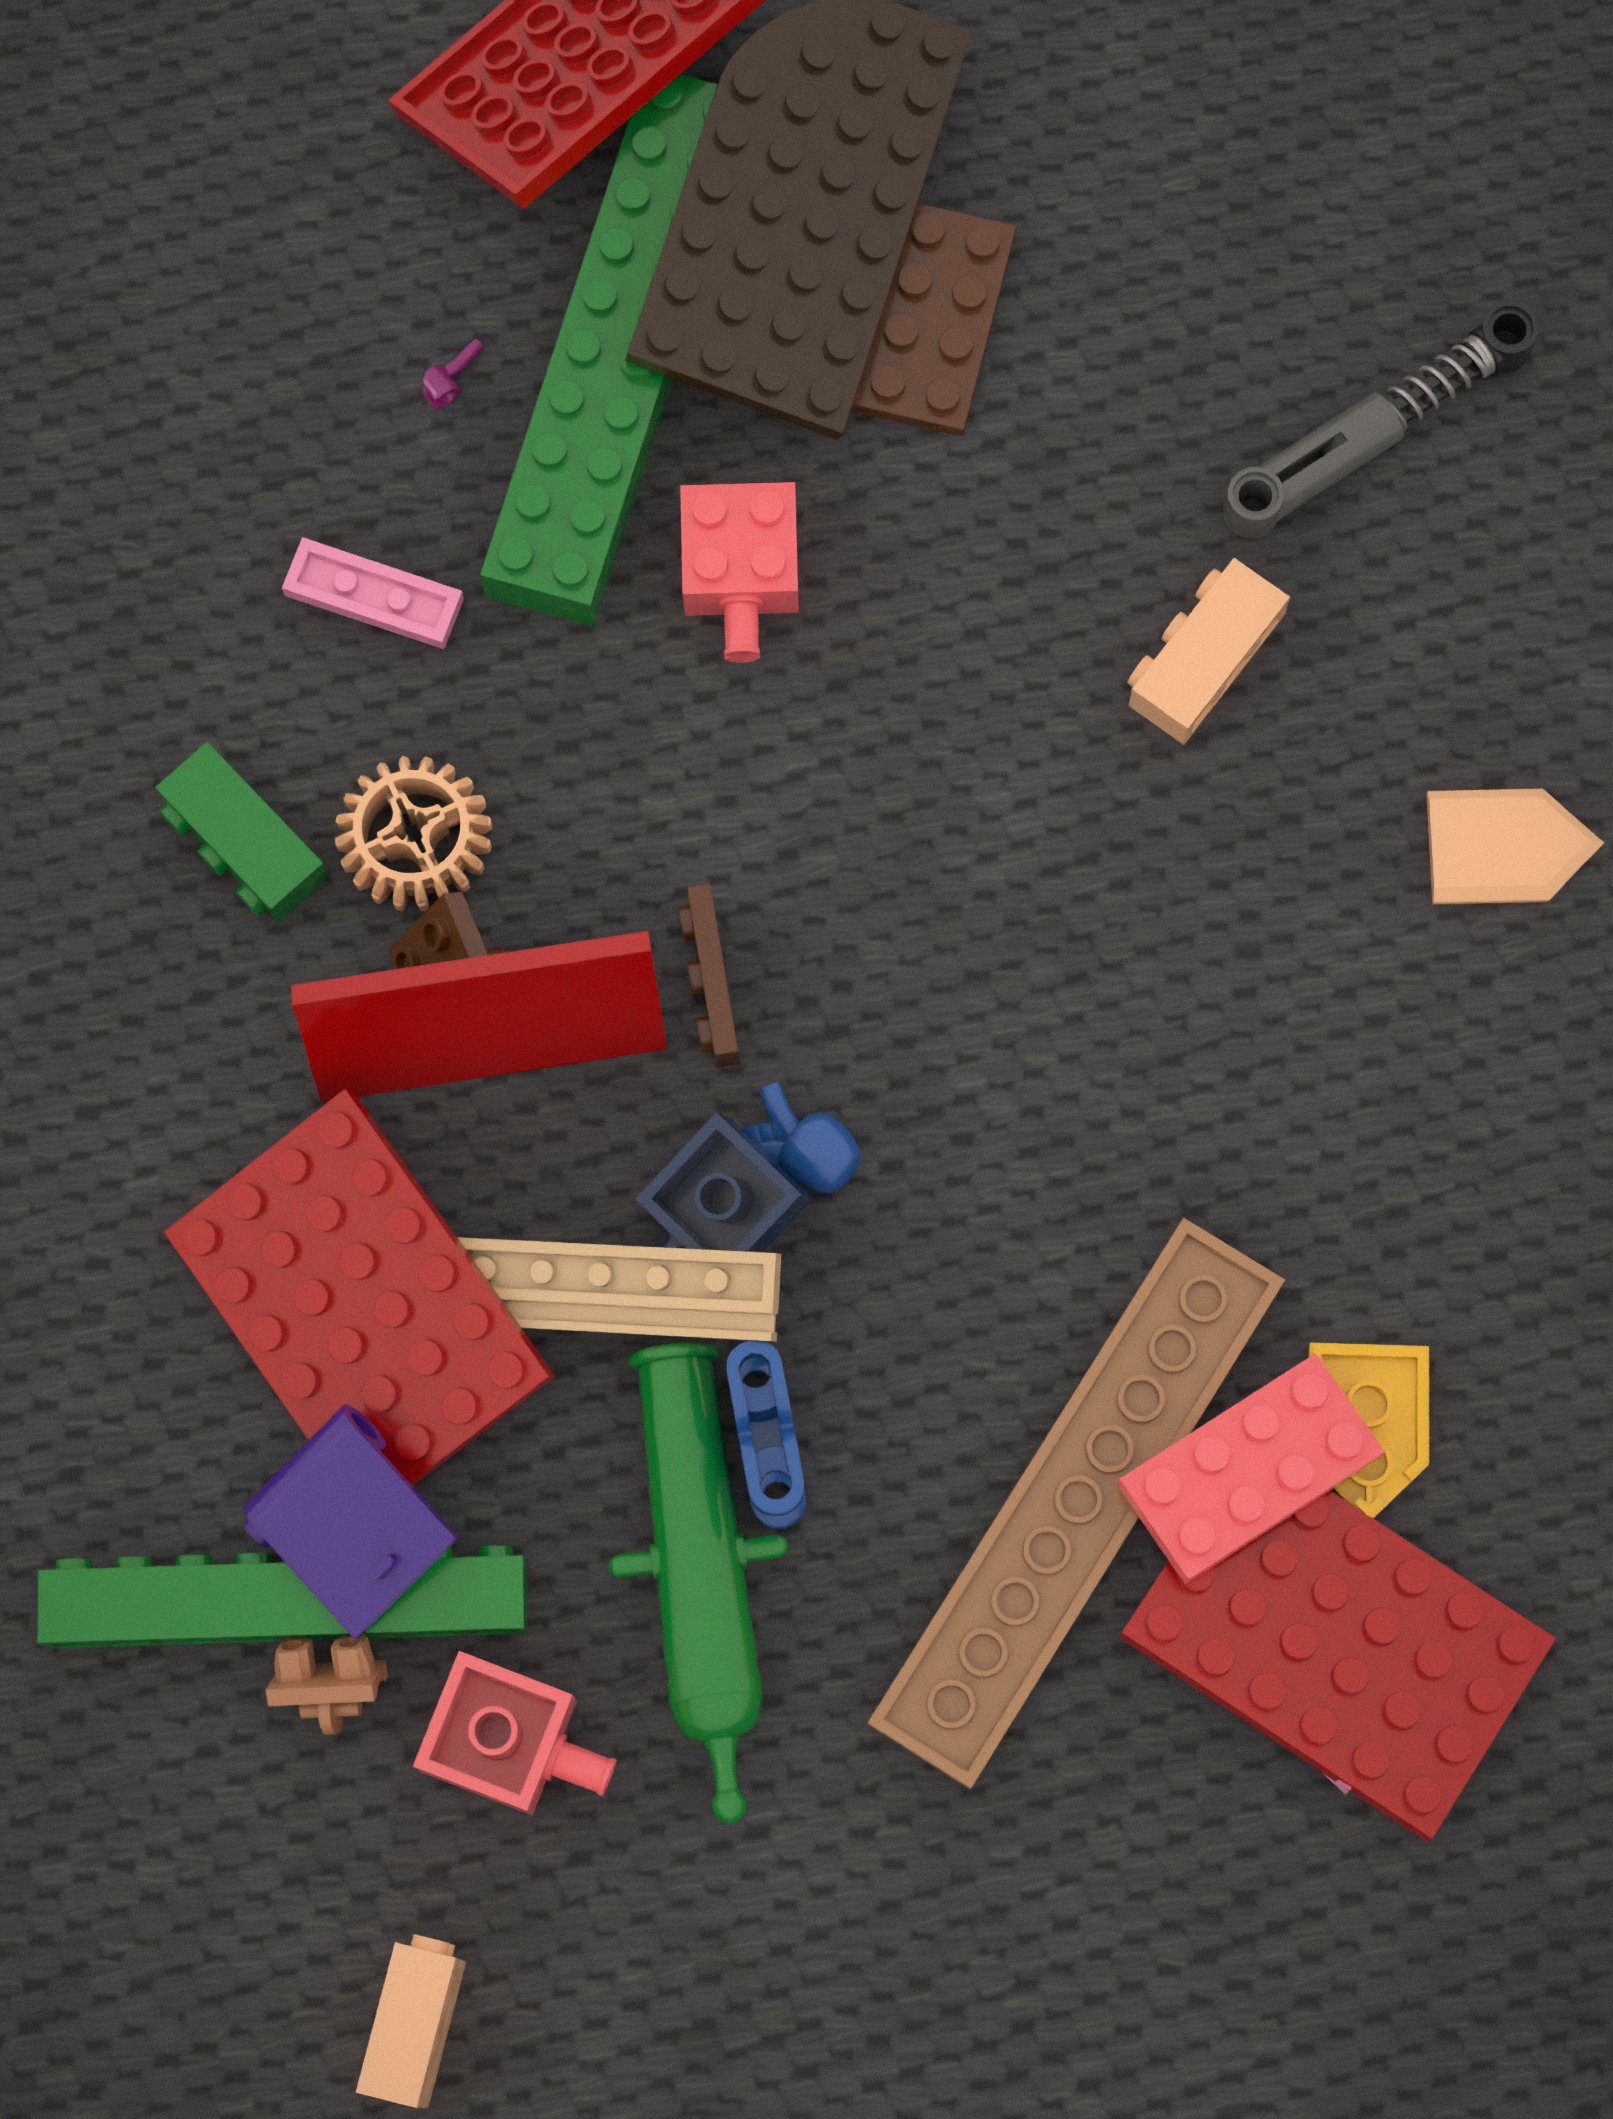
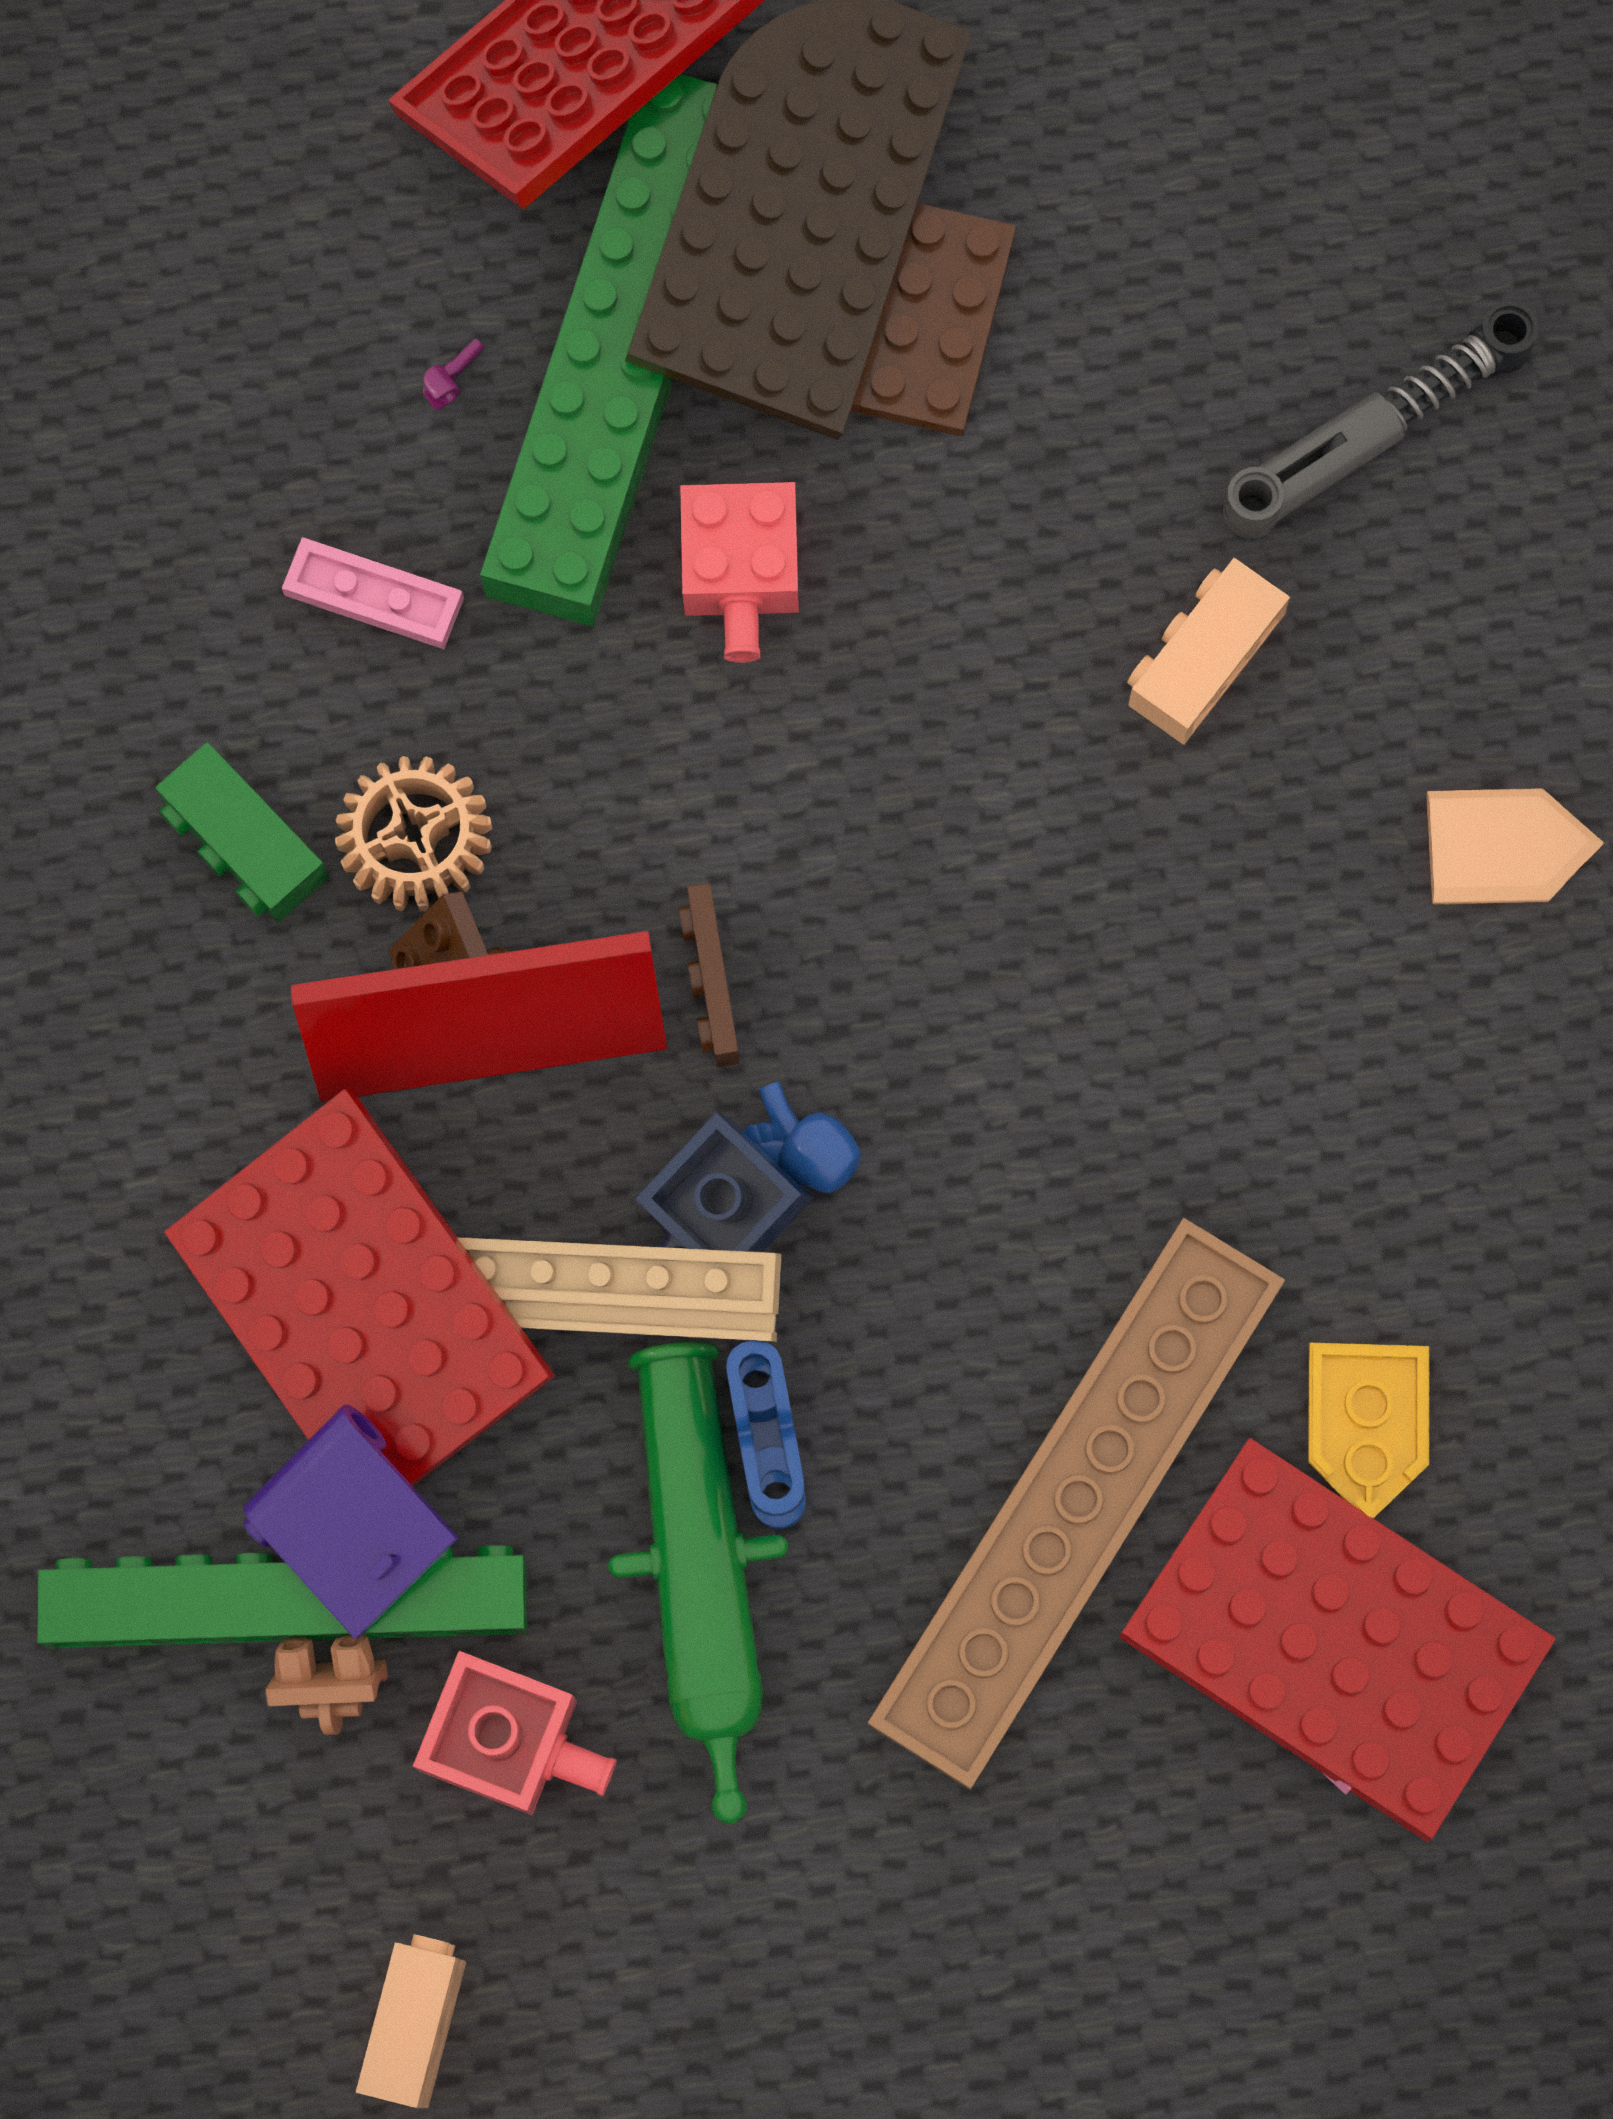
(1250, 1468): coral plate -> none

